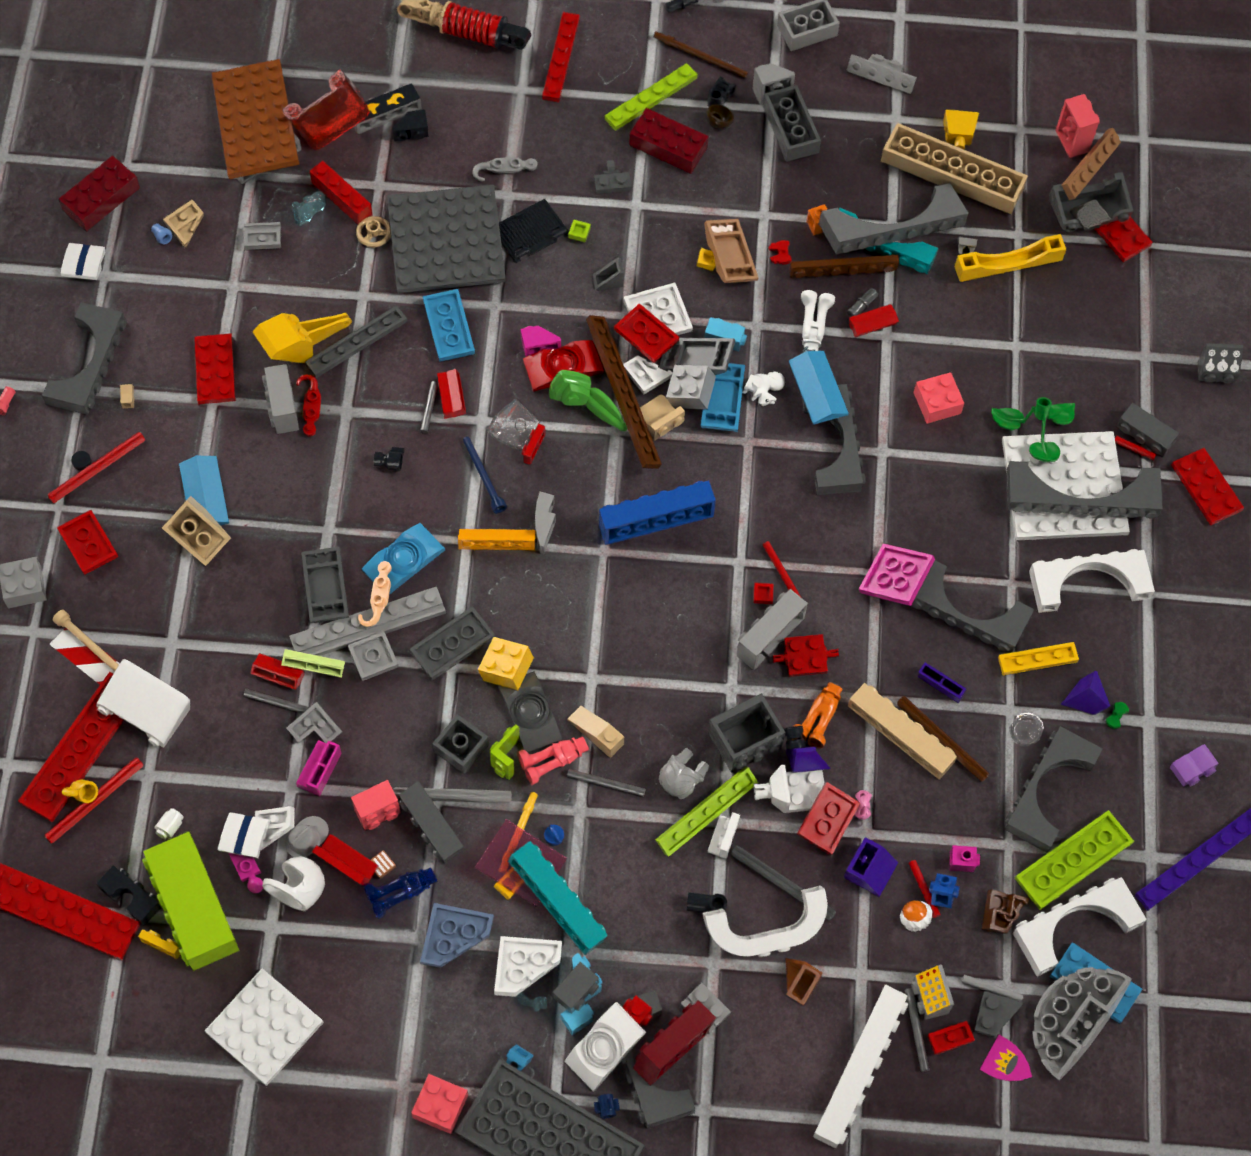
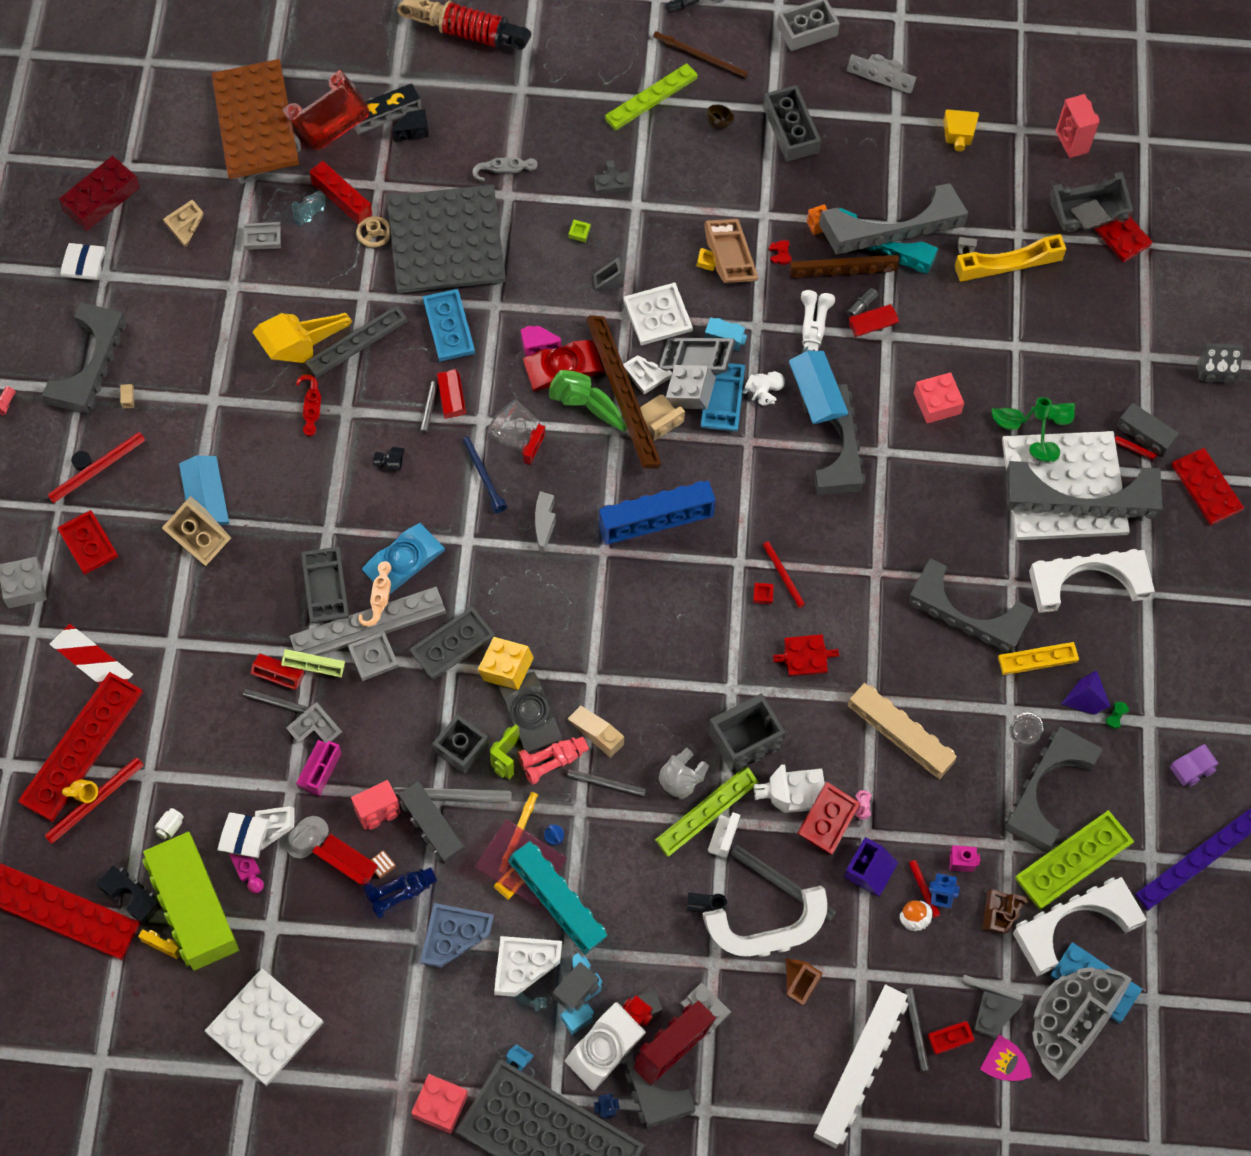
(62, 619): tan piece -> none
(144, 702): white windscreen -> none
(162, 234): medium blue piece -> none
(214, 368): red plate -> none
(280, 399): light grey brick -> none
(303, 884): white piece -> none
(496, 539): light orange fence -> none
(531, 230): black window -> none
(561, 57): red plate -> none
(646, 333): red plate -> none
(668, 140): dark red brick -> none
(720, 92): black piece -> none
(771, 78): light grey slope -> none
(771, 628): light grey piece -> none
(796, 733): black wheel -> none
(805, 759): dark purple slope -> none
(823, 706): orange piece -> none
(896, 574): dark pink plate -> none
(930, 727): reddish brown axle -> none
(932, 993): slope -> none
(943, 680): dark purple piece -> none
(947, 164): tan brick -> none
(1091, 163): medium nougat plate -> none

